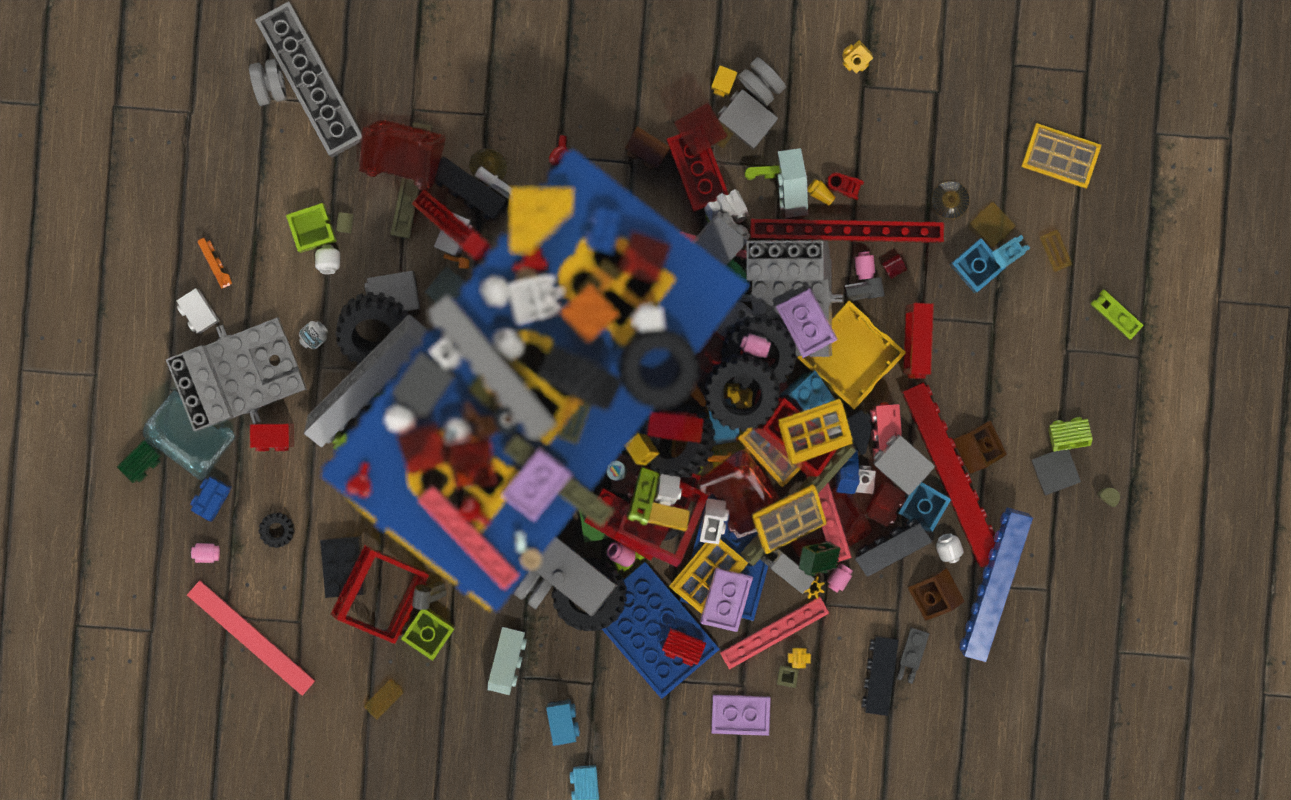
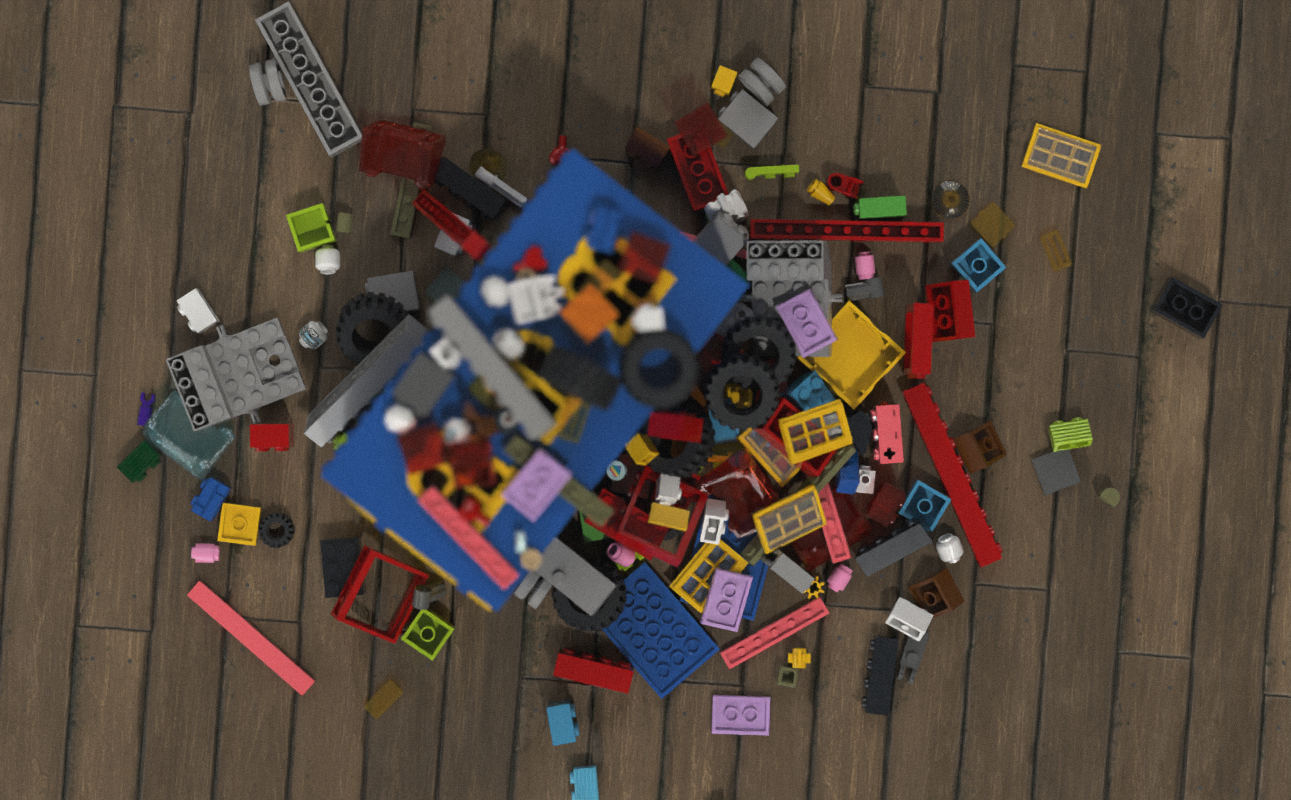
(145, 410): none -> dark purple bar
(215, 264): orange hinge -> none
(239, 524): none -> yellow plate
(360, 483): red rock -> none
(463, 262): orange hand -> none
(506, 661): light aqua wedge -> none
(537, 215): yellow brick -> none
(594, 671): none -> red brick
(643, 496): lime plate -> none
(683, 646): red brick -> none
(755, 345): bright pink brick -> none
(792, 183): light aqua wedge -> none
(819, 558): dark green brick -> none
(857, 57): yellow brick -> none
(880, 208): none -> bright green brick
(894, 266): dark red brick -> none
(903, 464): light grey brick -> none
(909, 619): none -> white brick
(951, 310): none -> red brick
(996, 584): brick -> none
(1010, 252): medium azure hinge -> none
(1117, 315): lime plate -> none
(1185, 307): none -> black brick

